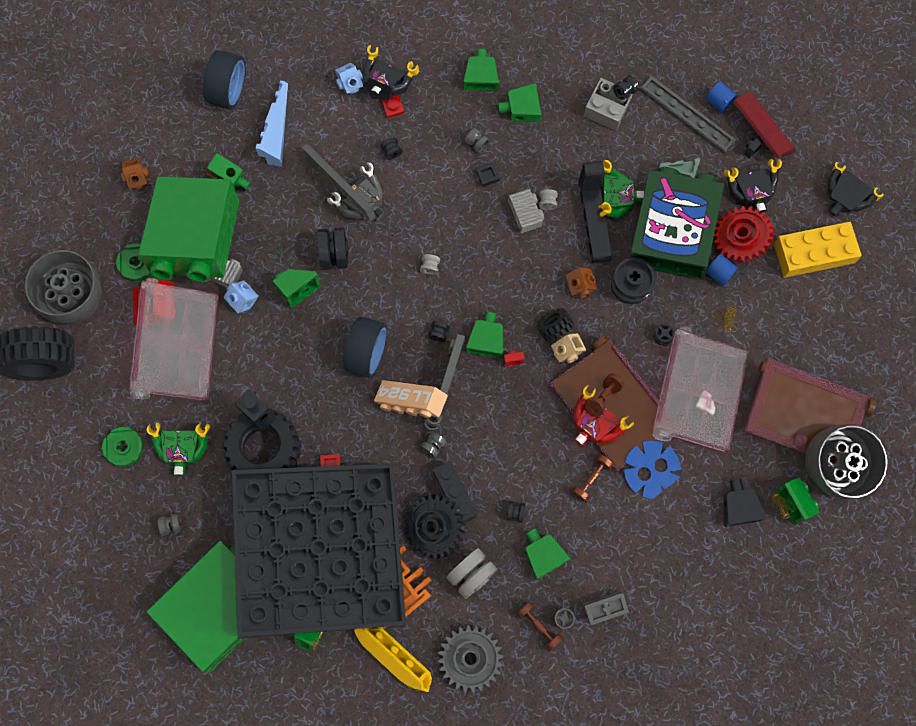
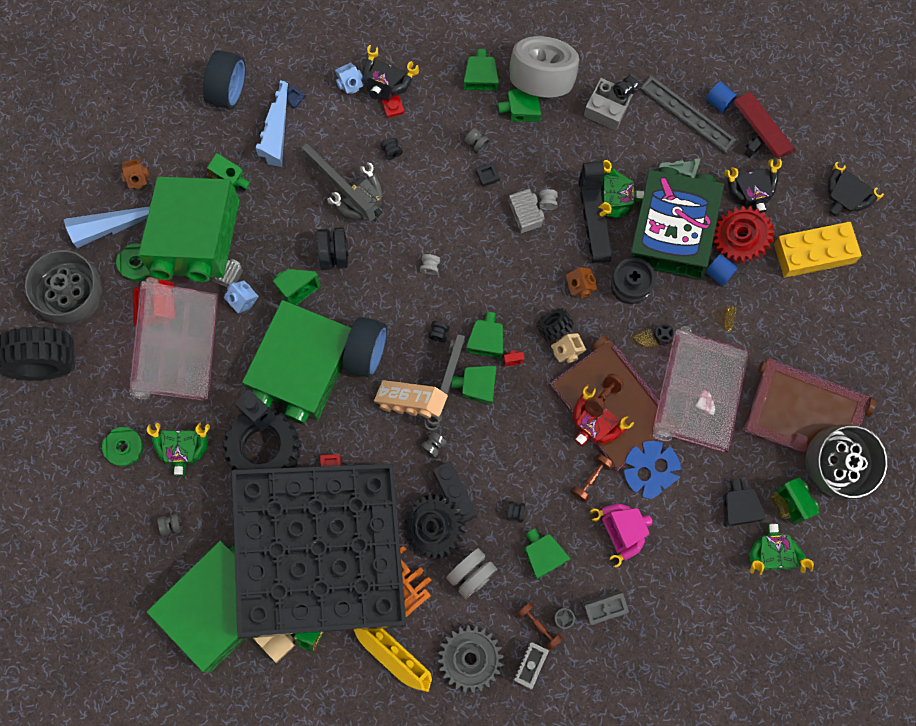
(91, 227): none -> light blue wedge
(276, 646): none -> tan brick
(295, 96): none -> dark blue tile
(298, 362): none -> green brick
(477, 384): none -> green torso
(531, 665): none -> light grey brick
(543, 66): none -> light grey wheel
(625, 529): none -> dark pink torso
(645, 339): none -> clear yellow tile
(777, 553): none -> green torso

